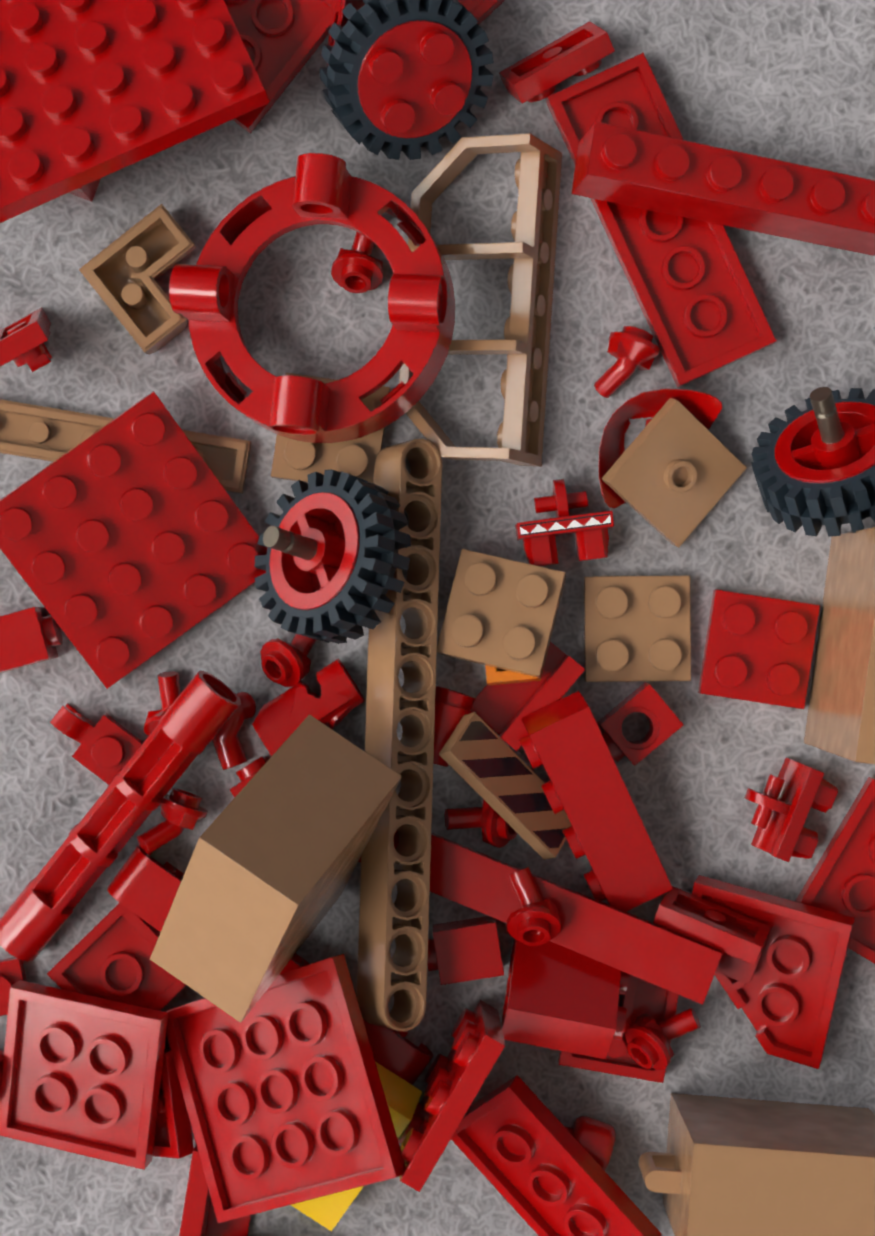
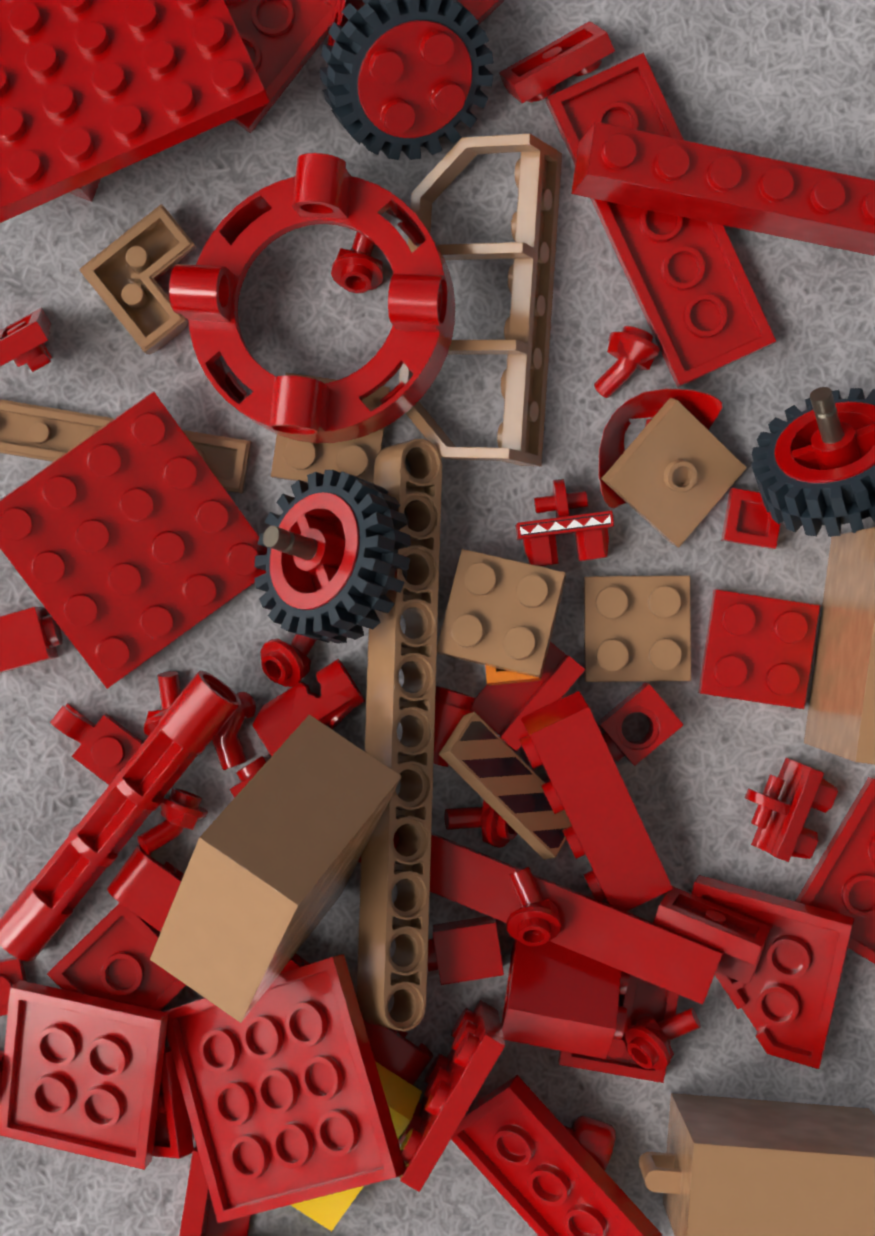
(749, 521): none -> red plate

